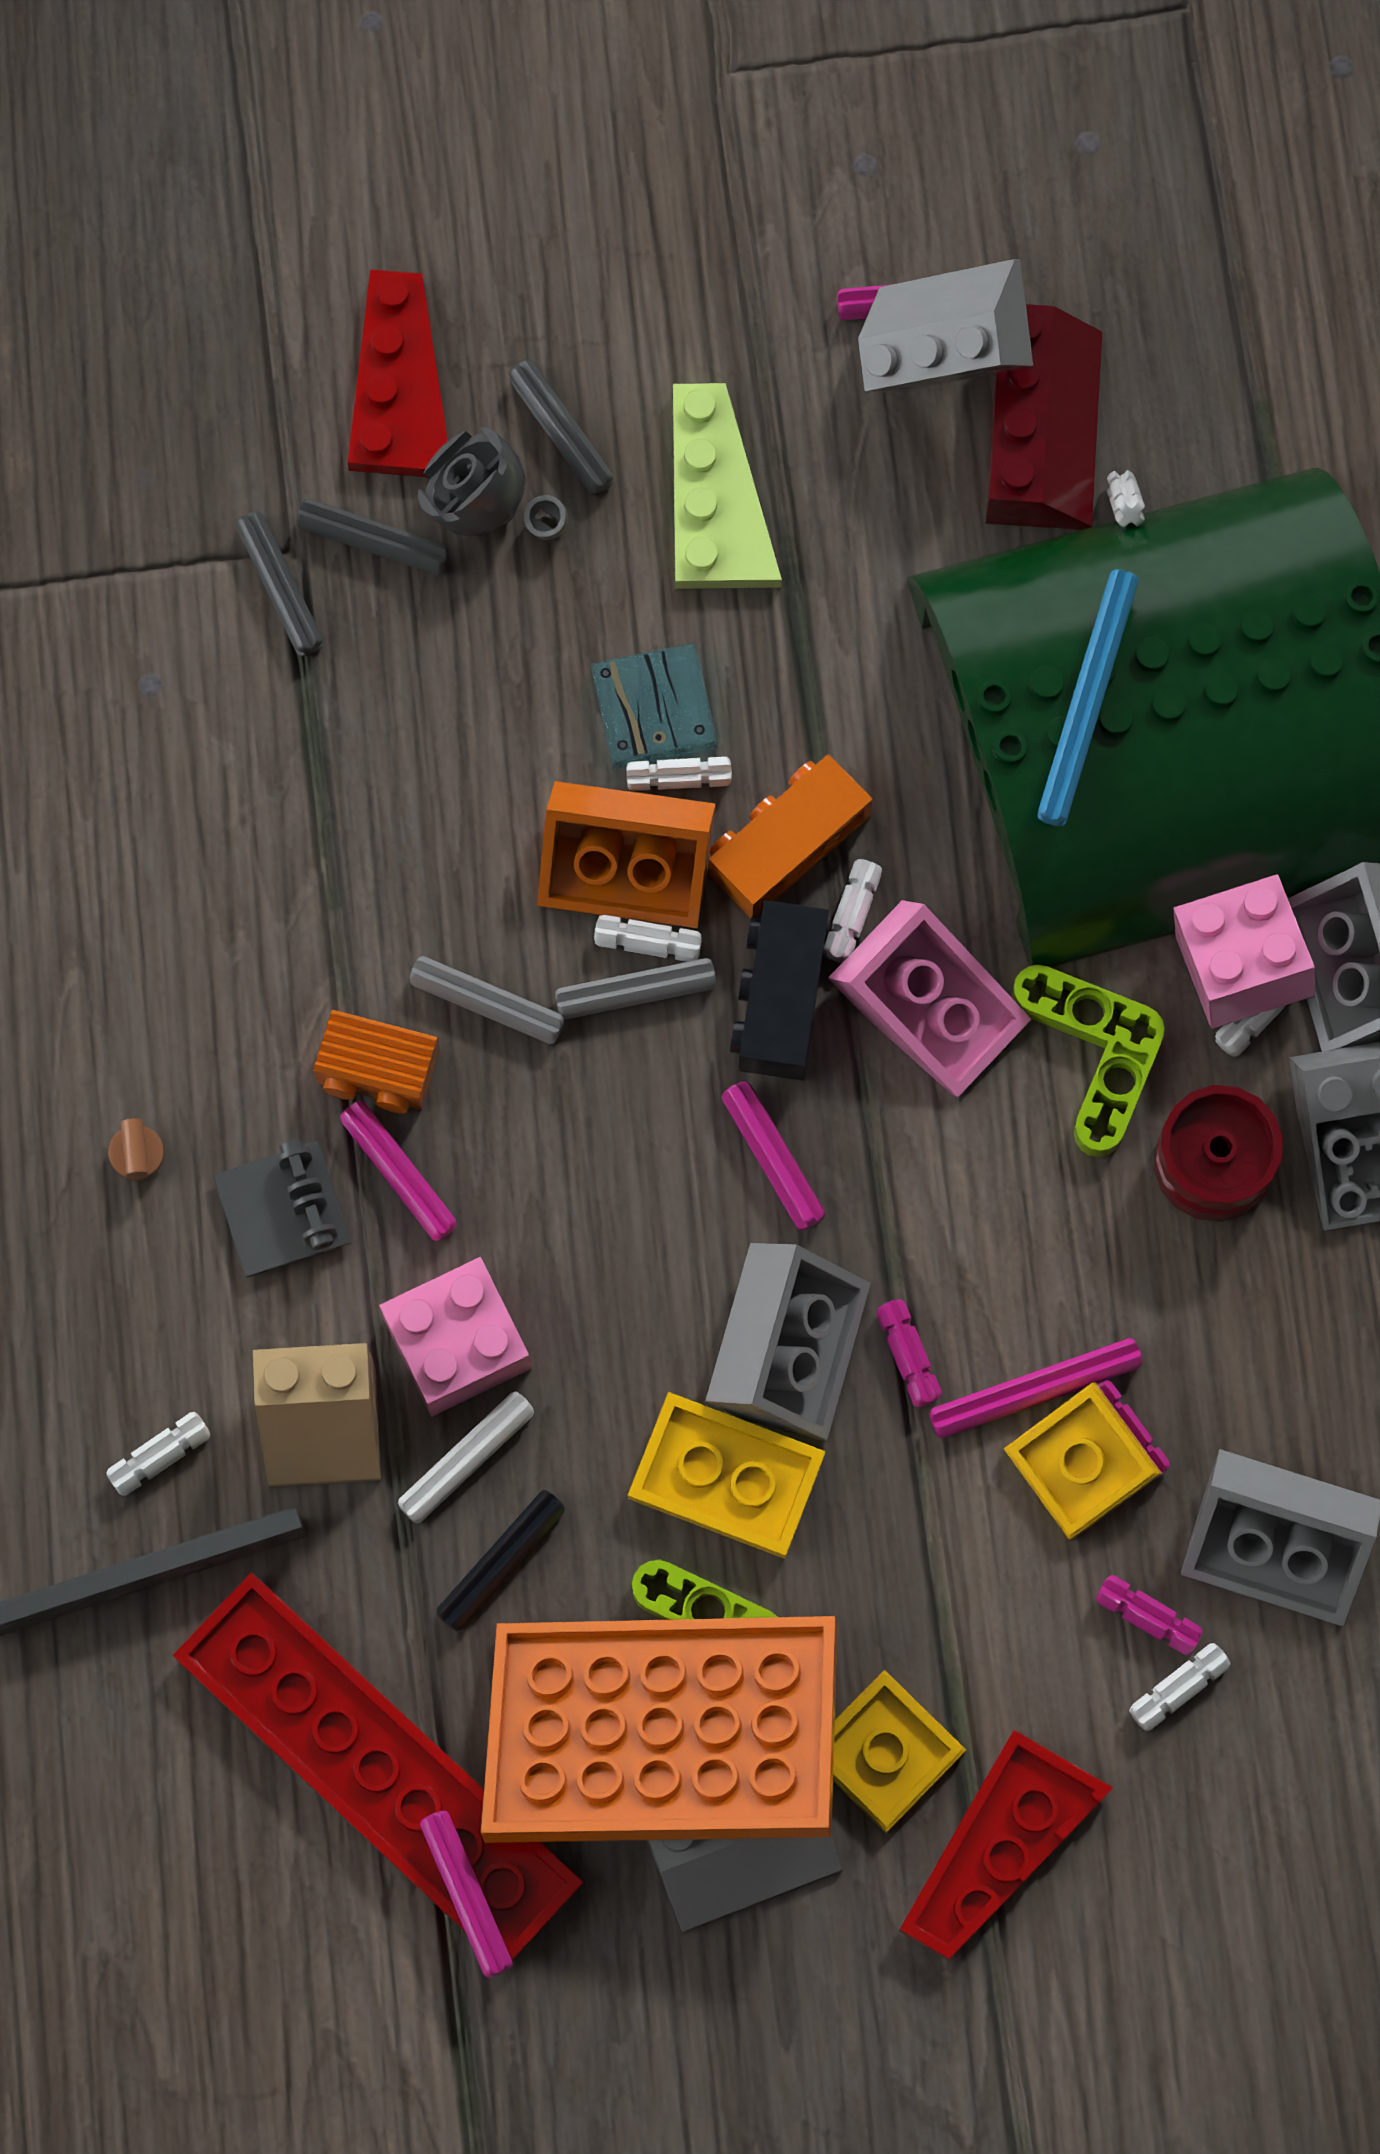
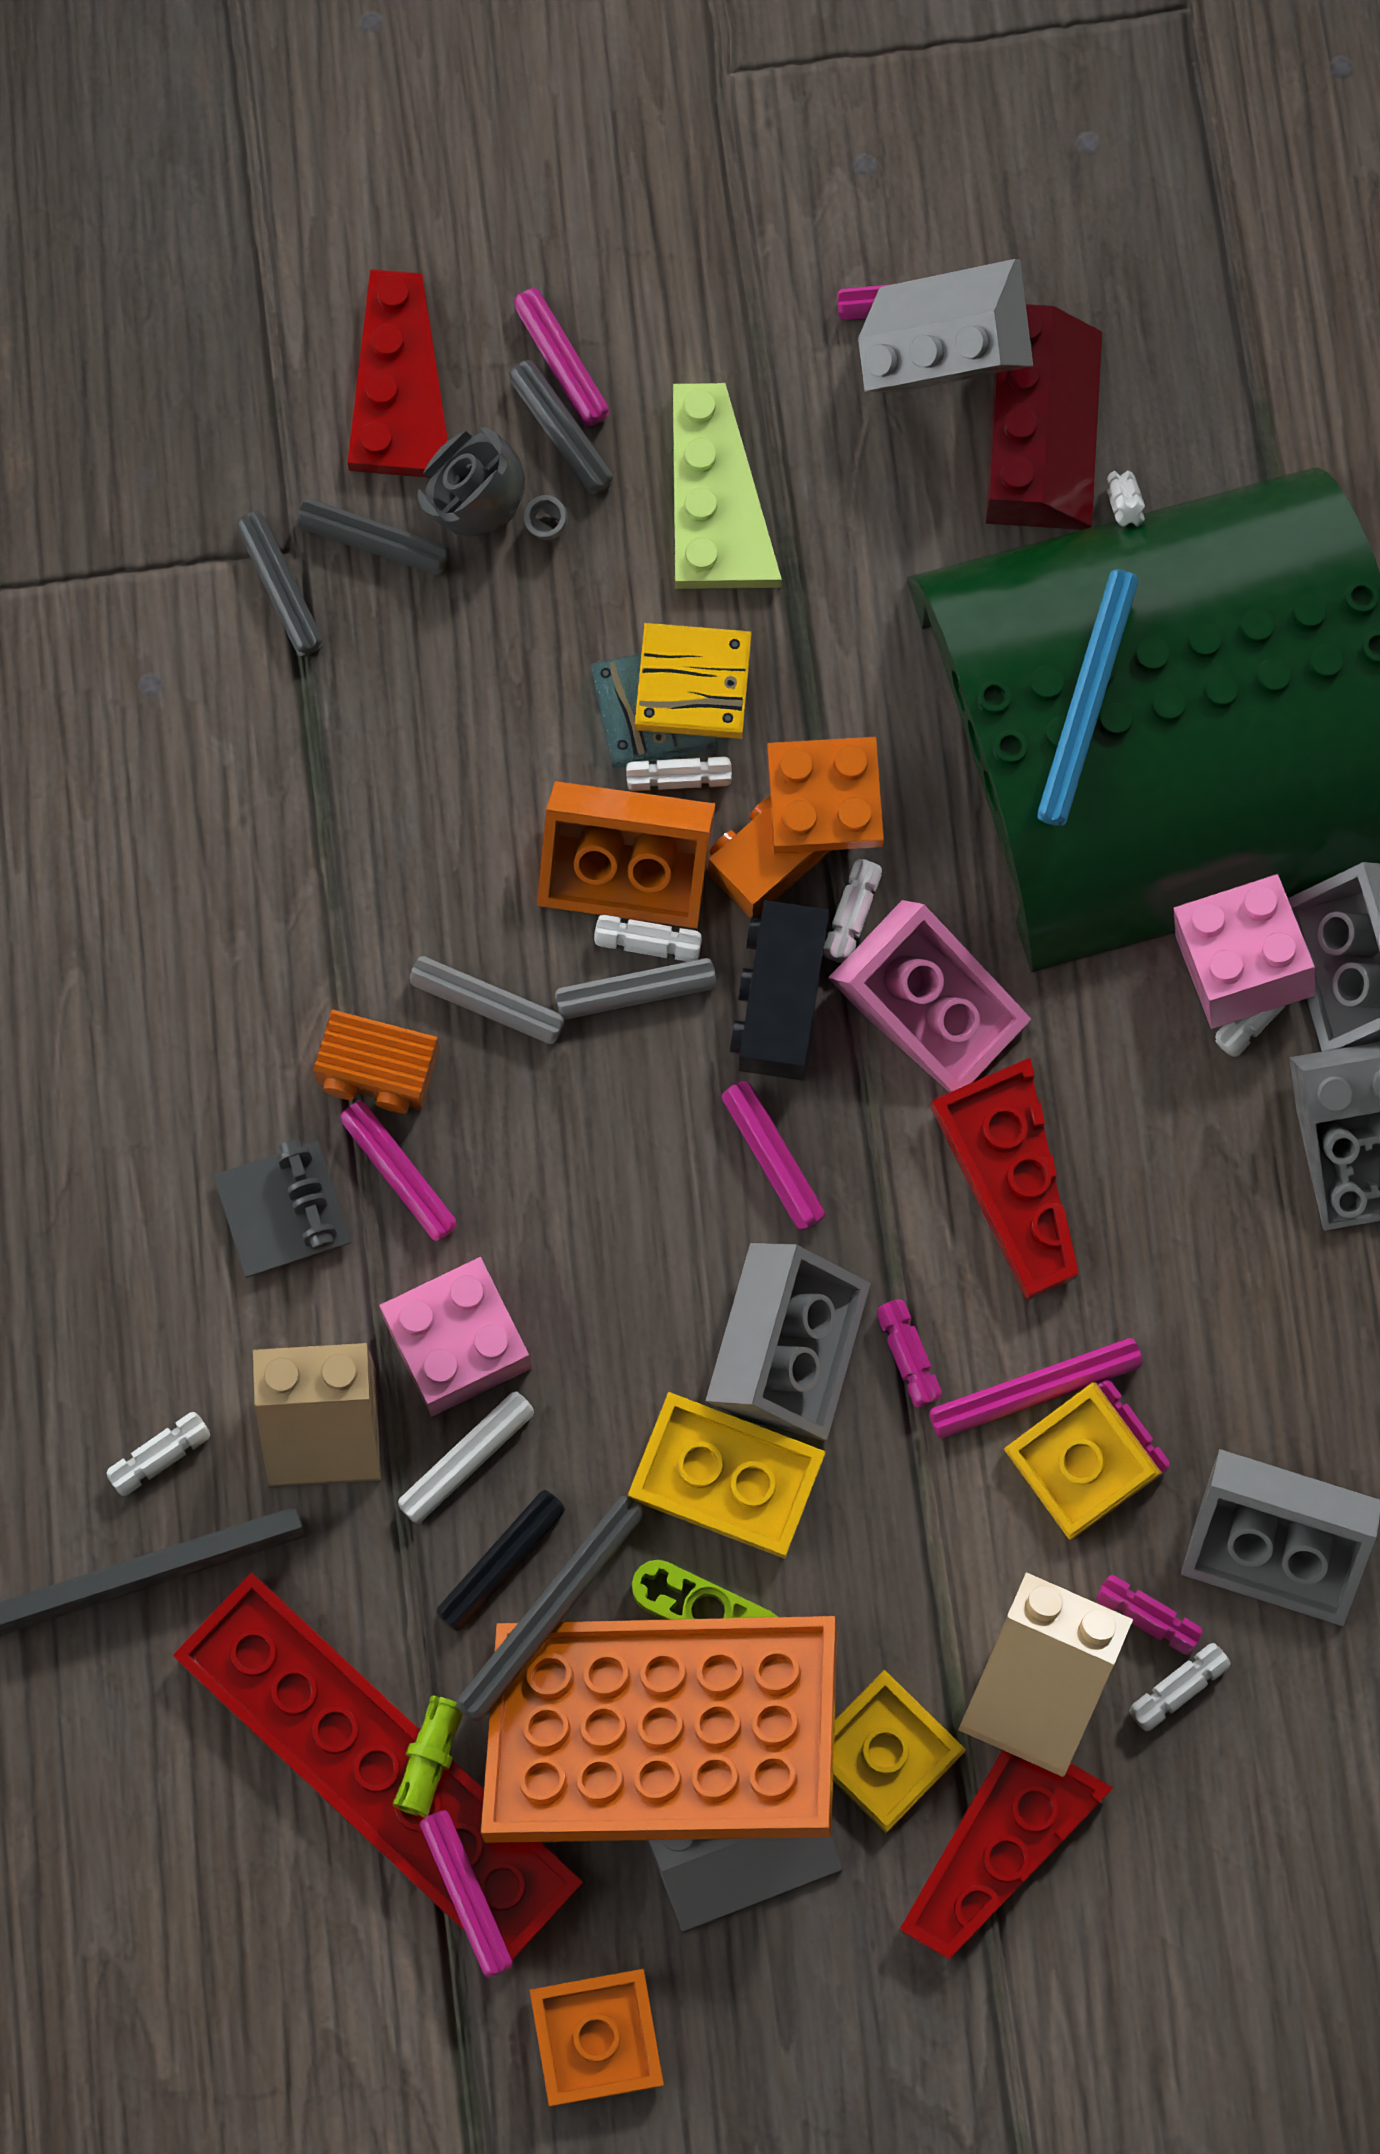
(136, 1150): nougat plate -> none
(428, 1757): none -> lime pin
(550, 1608): none -> dark grey axle
(561, 357): none -> dark pink axle
(596, 2038): none -> orange plate
(693, 680): none -> yellow tile
(825, 795): none -> orange plate
(1006, 1159): none -> red wing
(1045, 1674): none -> tan slope
(1118, 1048): lime beam -> none
(1225, 1121): dark red wheel -> none

